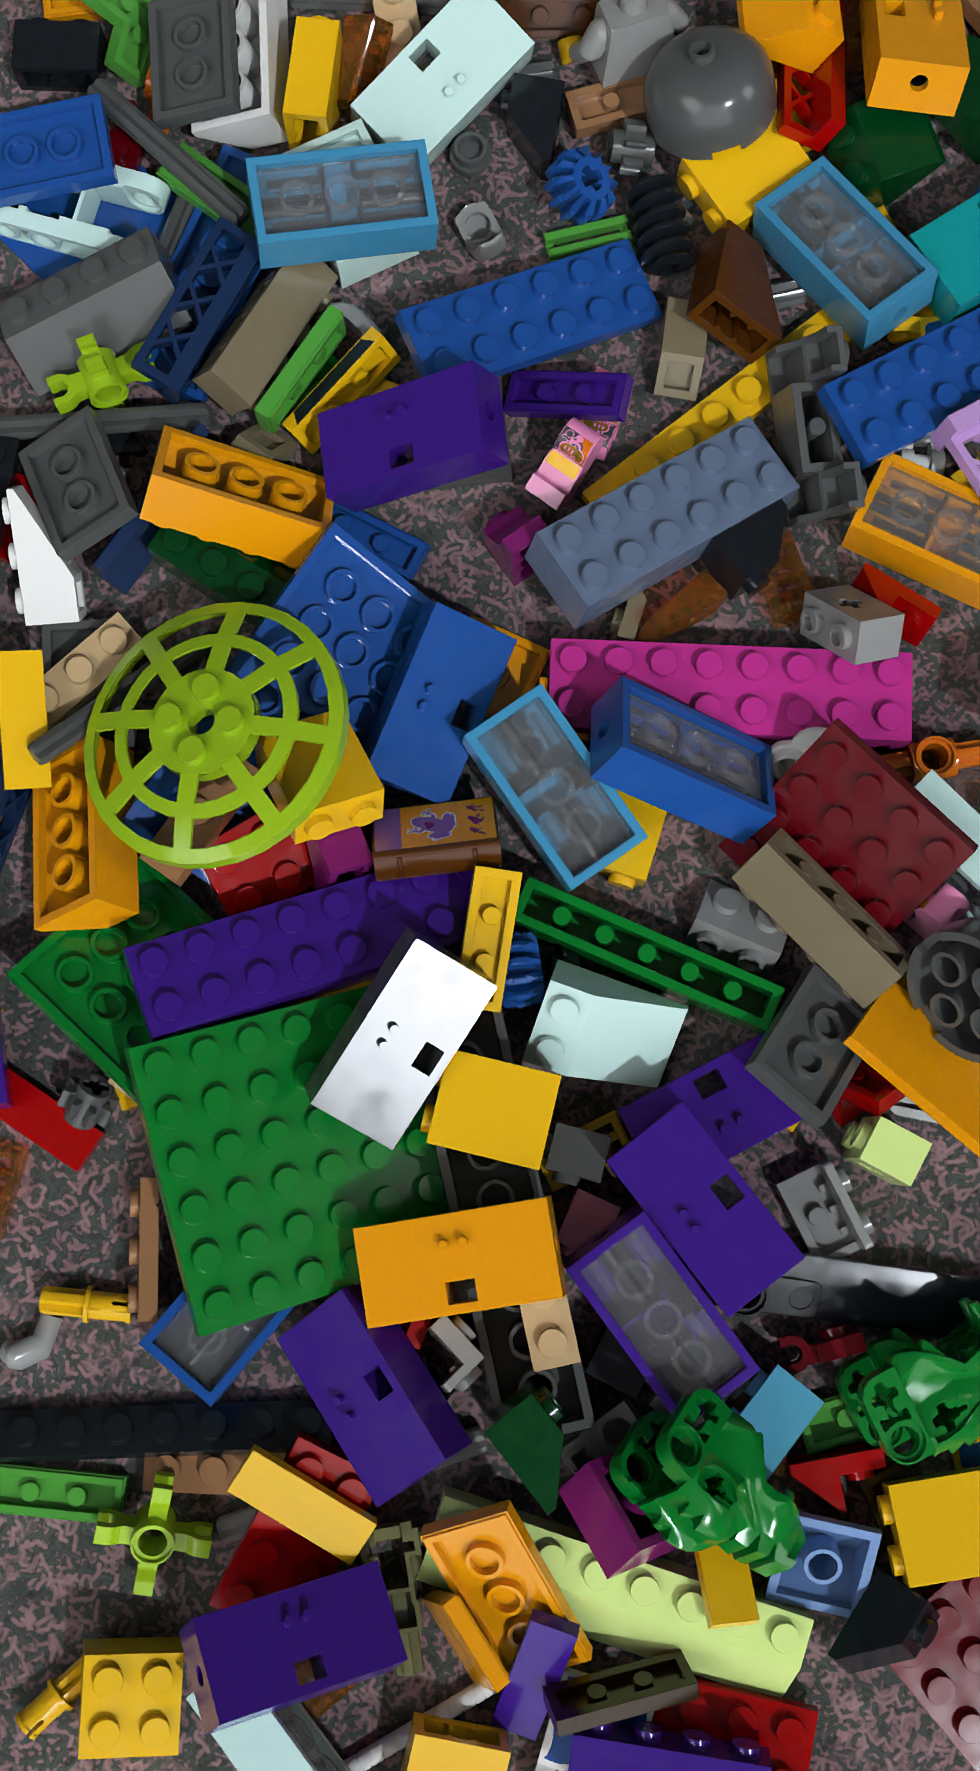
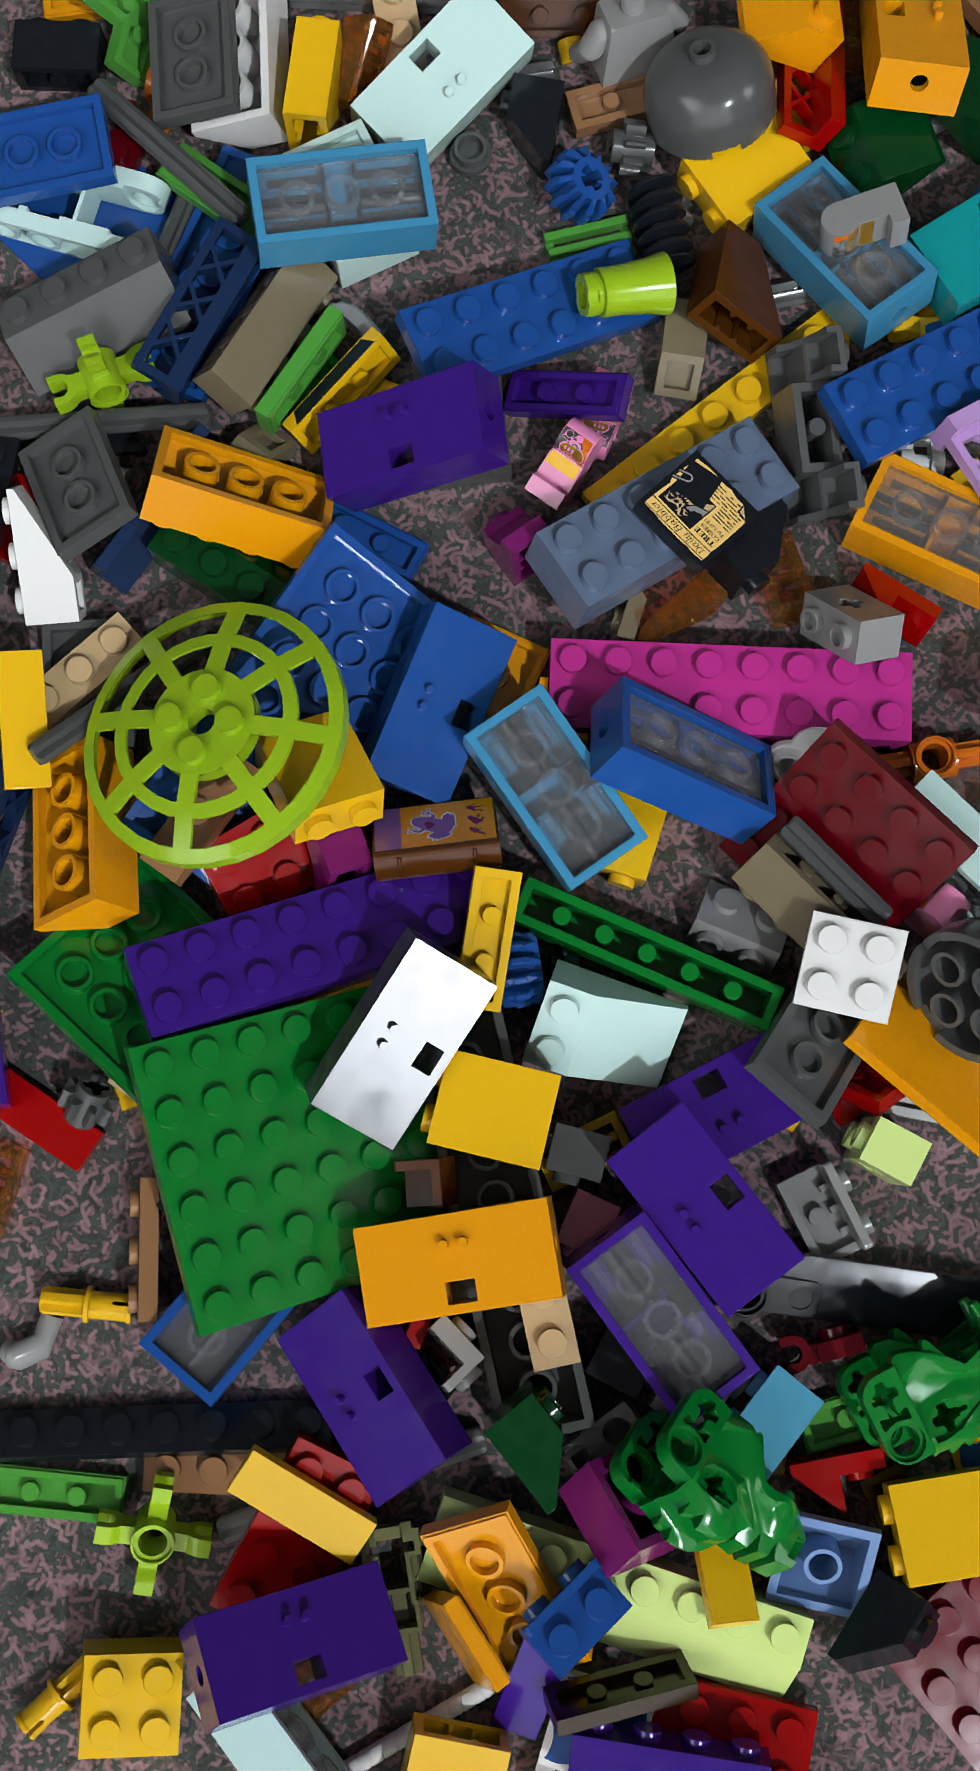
(429, 1181): none -> reddish brown panel
(480, 231): light grey hair -> none
(574, 1618): none -> blue bracket
(628, 288): none -> lime plant
(696, 512): none -> tile
(835, 871): none -> dark grey axle
(850, 967): none -> white plate
(864, 220): none -> light grey leg

